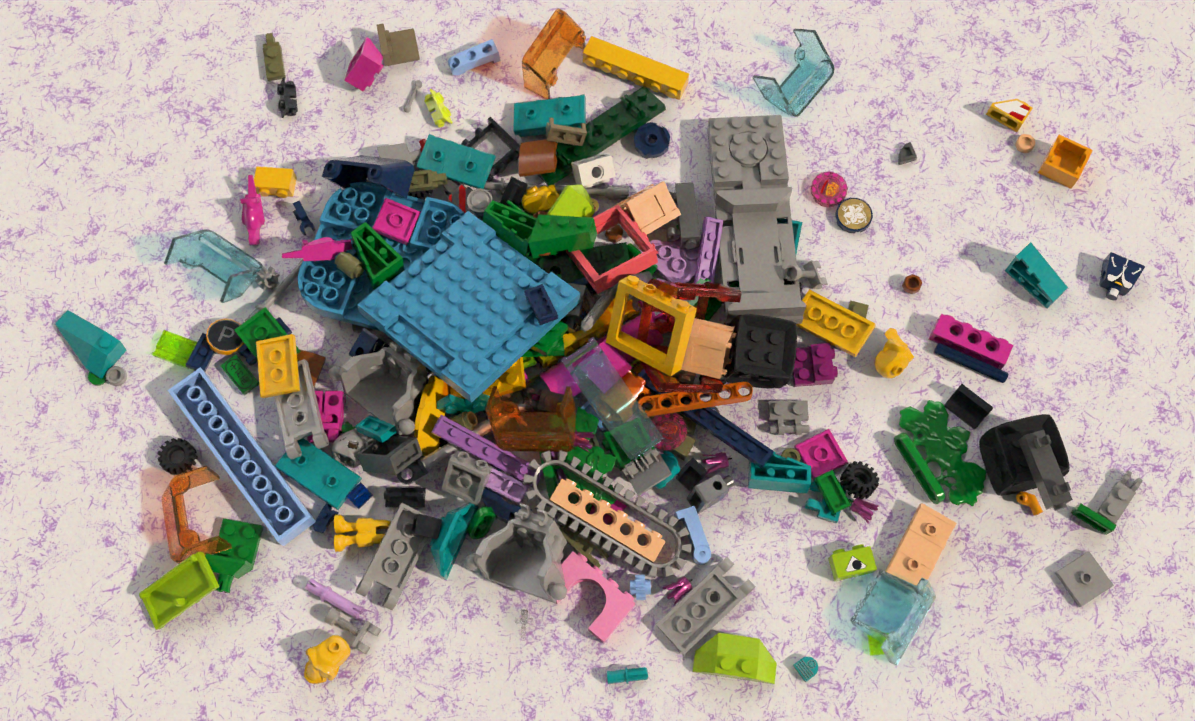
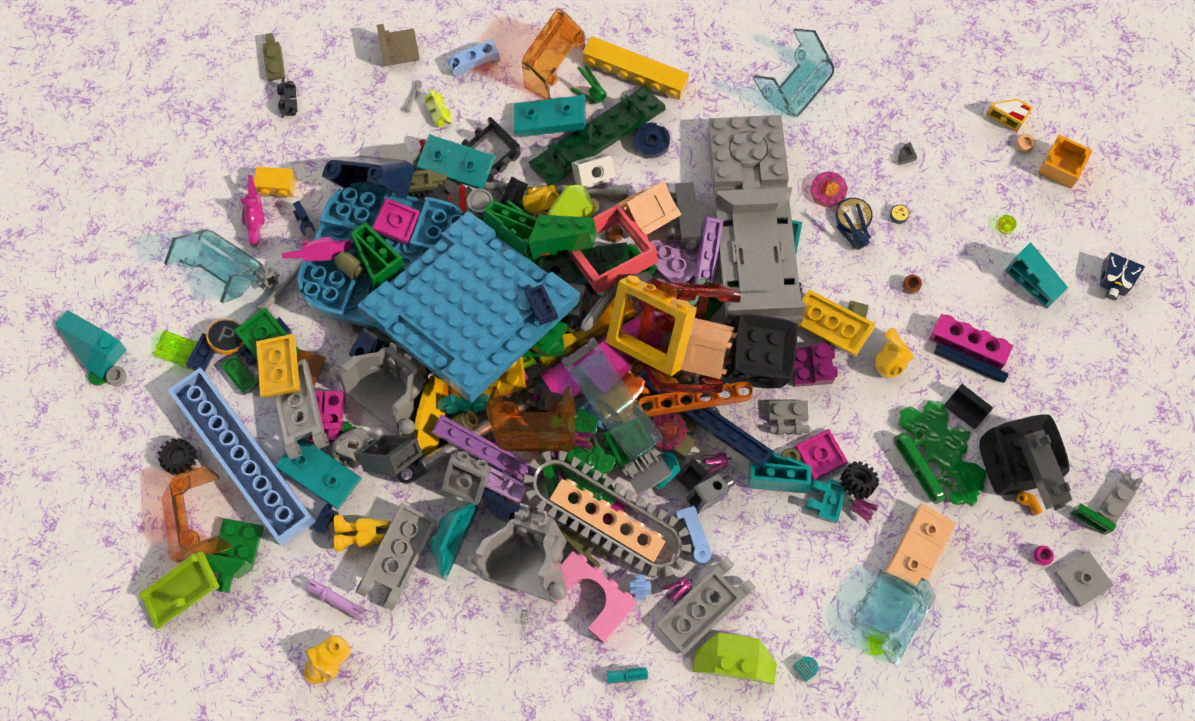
(334, 617): light grey bar -> none
(359, 495): clear blue tile -> none
(364, 65): dark pink slope -> none
(376, 428): teal plate -> none
(410, 496): black hinge -> none
(426, 526): black panel -> none
(481, 522): green plate -> none
(537, 157): dark orange slope -> none
(565, 134): dark tan hinge -> none
(596, 92): none -> green plant
(810, 271): light grey bar -> none
(832, 492): green tile -> none
(852, 562): lime brick -> none
(859, 239): none -> dark blue plant
(899, 214): none -> tile
(1006, 224): none -> clear neon green tile
(1048, 553): none -> dark pink plate

